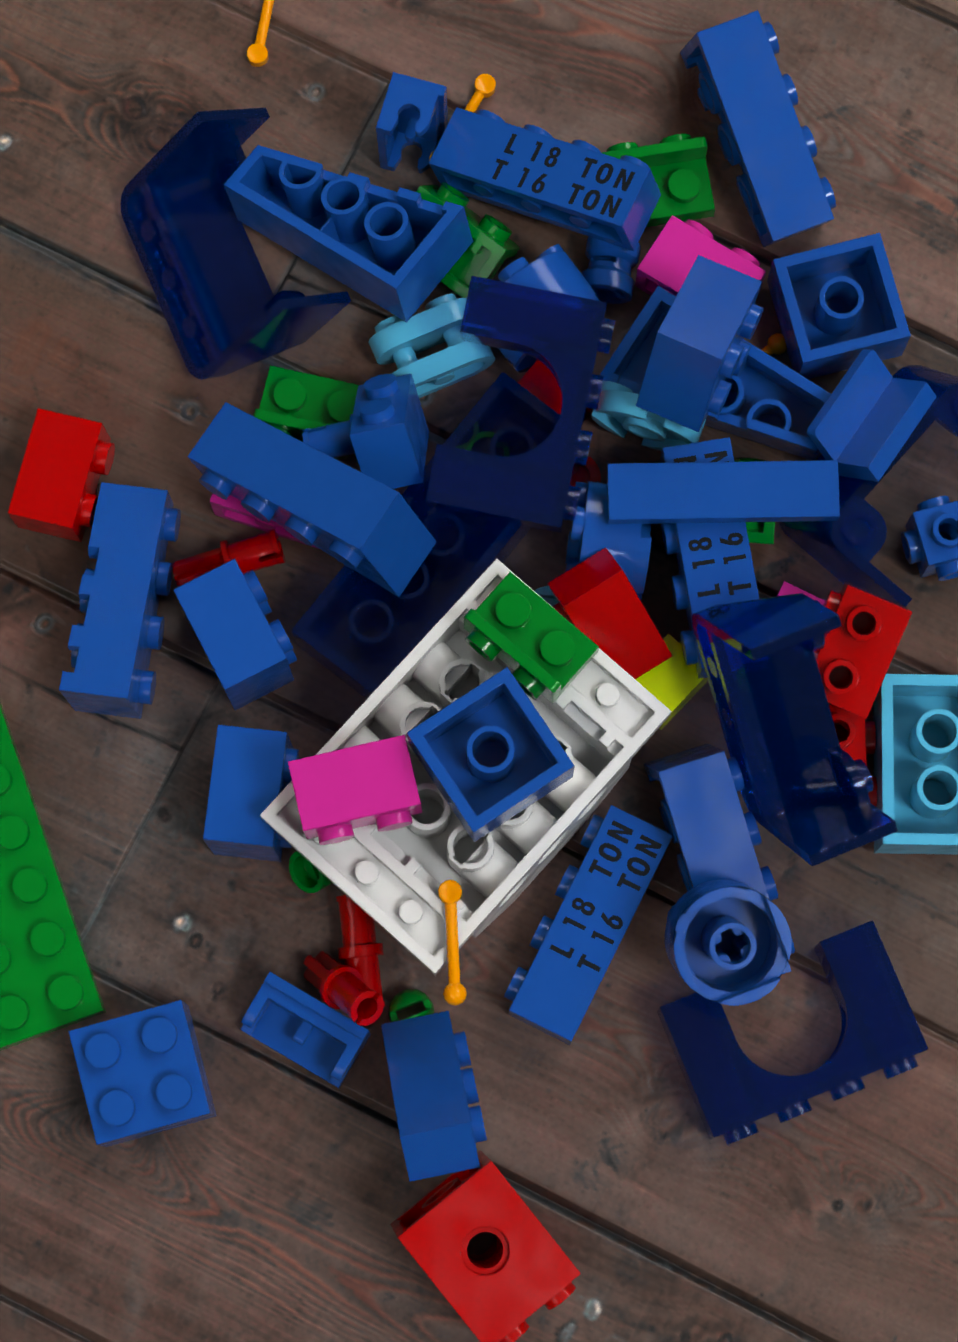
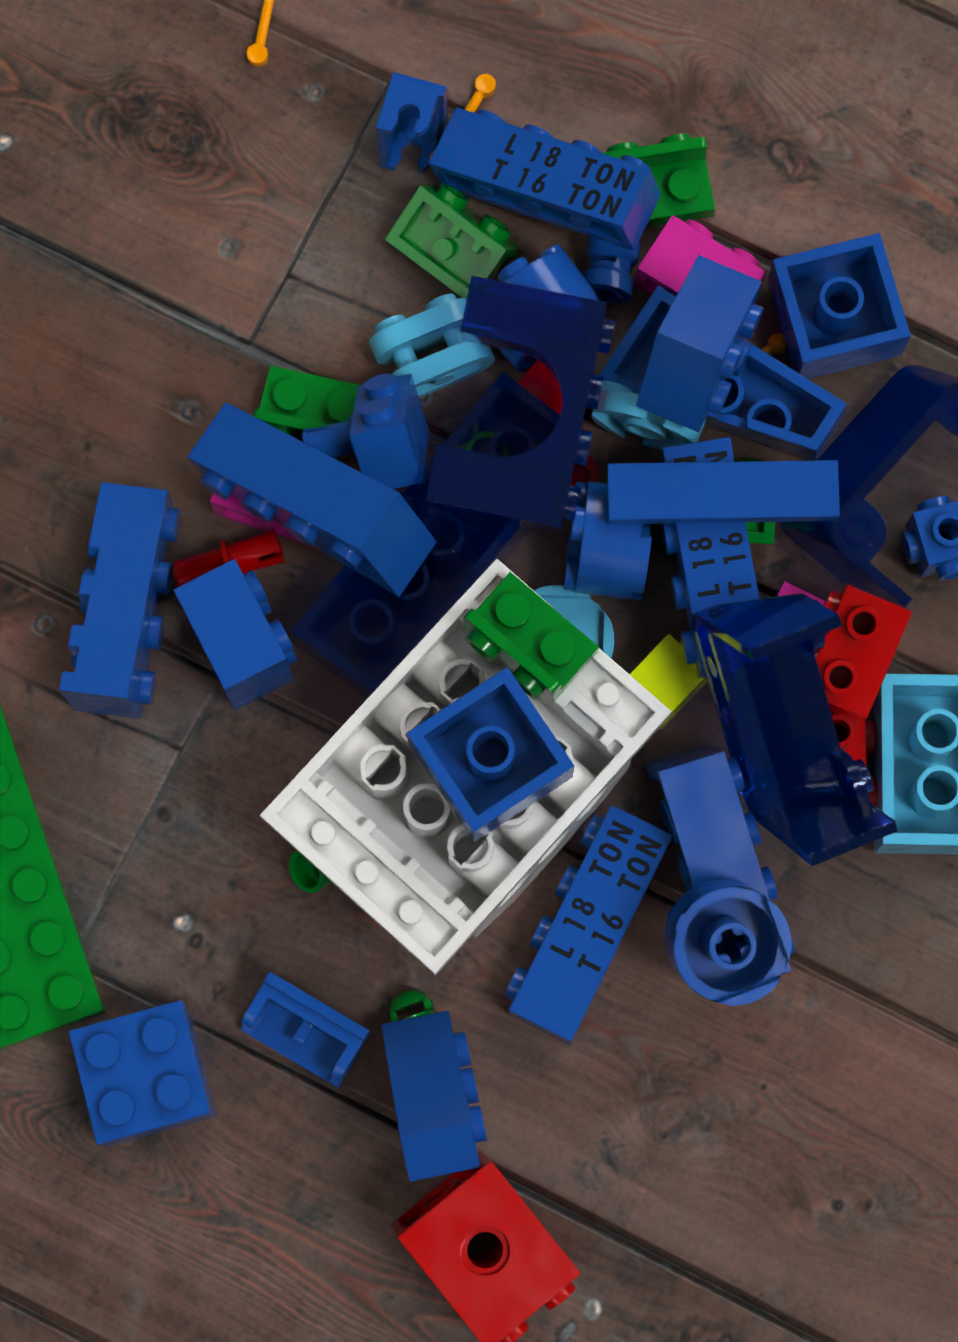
(61, 475): red brick -> none
(203, 257): clear blue windscreen -> none
(245, 779): blue brick -> none
(343, 988): red axle -> none
(355, 790): dark pink brick -> none
(359, 233): blue wedge -> none
(360, 943): red pin -> none
(450, 893): light orange hinge -> none
(609, 612): red brick -> none
(760, 127): blue wedge -> none
(869, 418): blue panel -> none
(874, 1035): clear blue arch -> none

